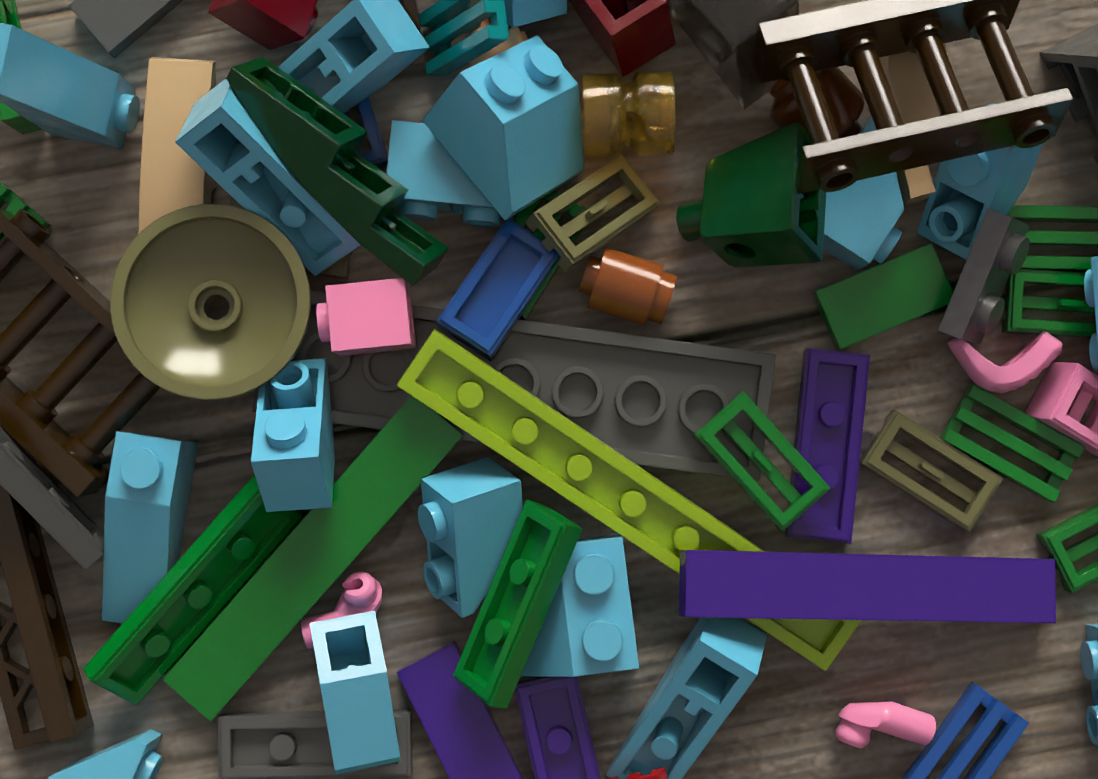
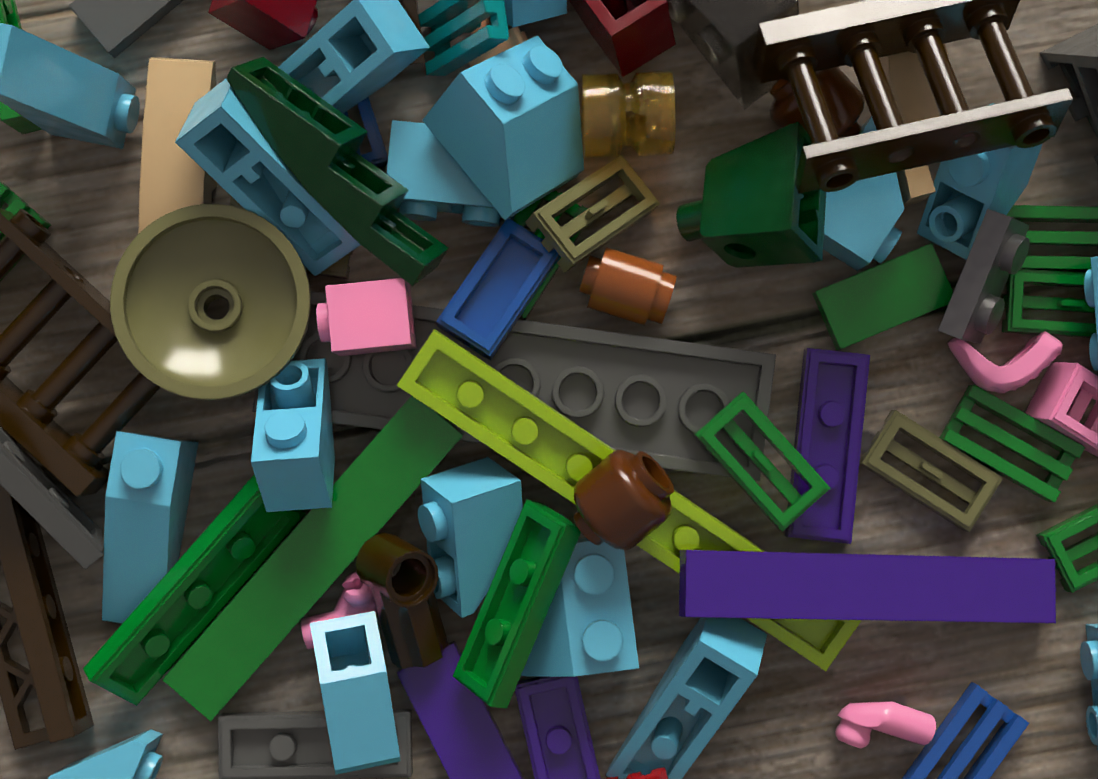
(404, 601): none -> dark brown piece
(622, 499): none -> reddish brown head

